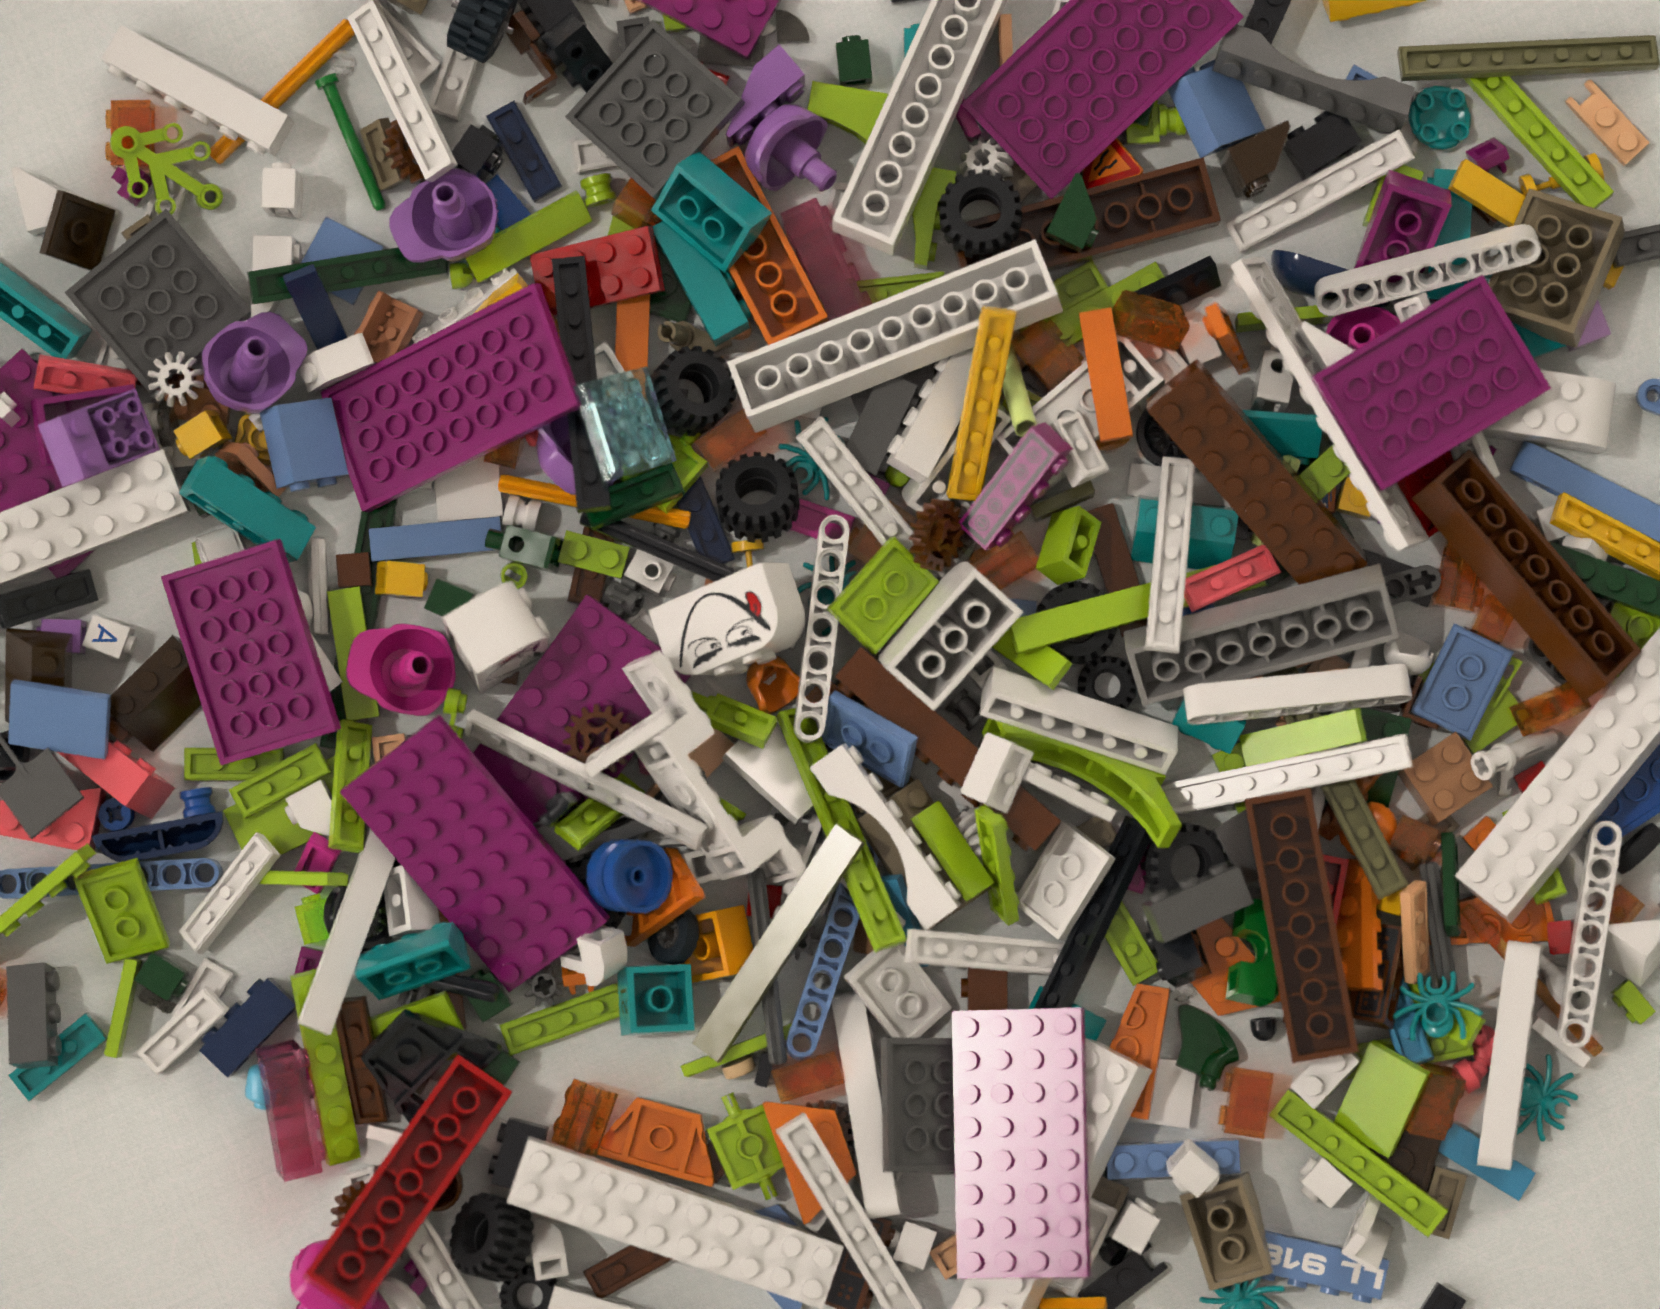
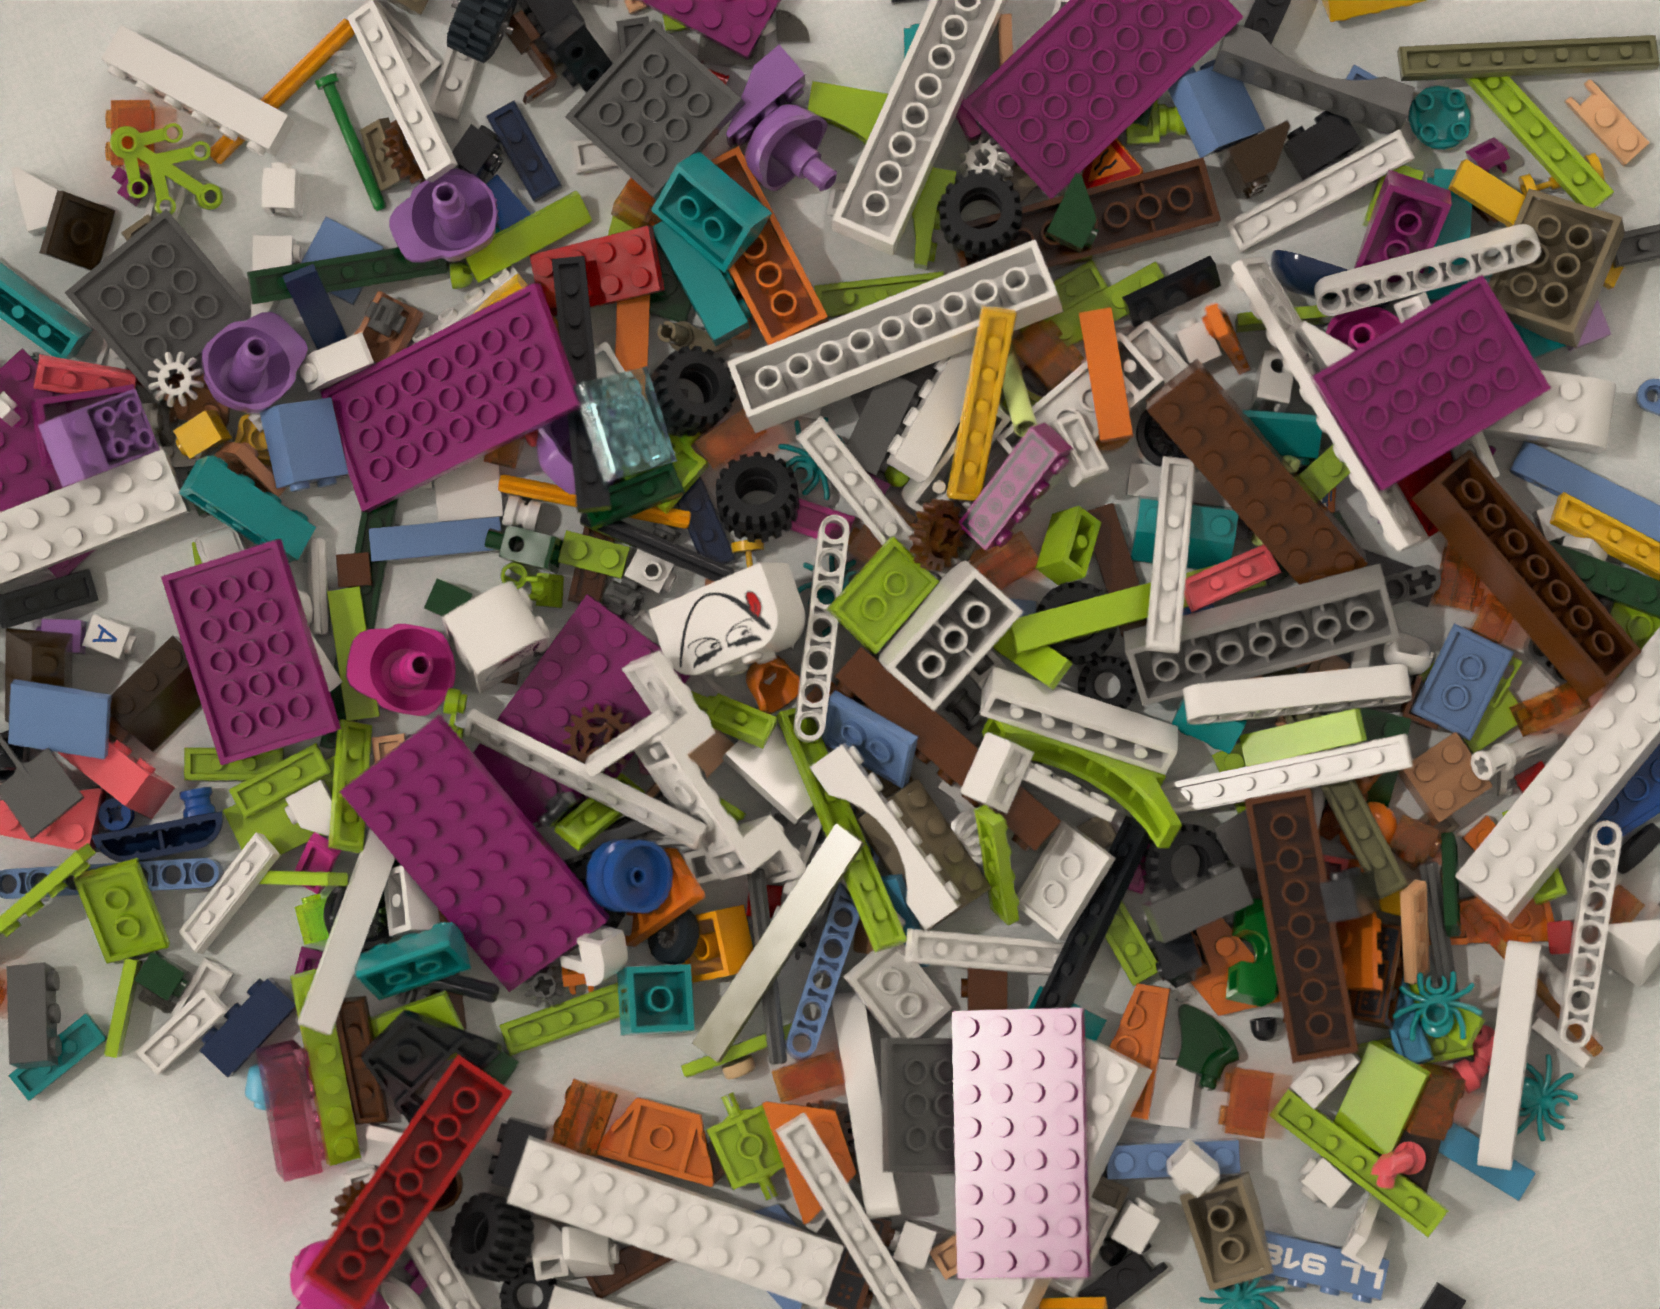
(385, 317): none -> dark grey gear
(401, 579): yellow brick -> none
(487, 1009): dark green brick -> none
(547, 590): none -> lime plate
(588, 1252): none -> white slope
(598, 190): lime wheel -> none
(763, 1071): black tile -> none
(823, 259): clear pink brick -> none
(853, 61): dark green brick -> none
(952, 851): lime tile -> none
(1062, 501): olive tile -> none
(1150, 320): clear orange brick -> none
(1350, 894): none -> black brick
(1351, 501): yellow brick -> none
(1406, 1159): none -> coral arm
(1447, 1189): dark tan plate -> none
(1633, 1002): lime piece -> none

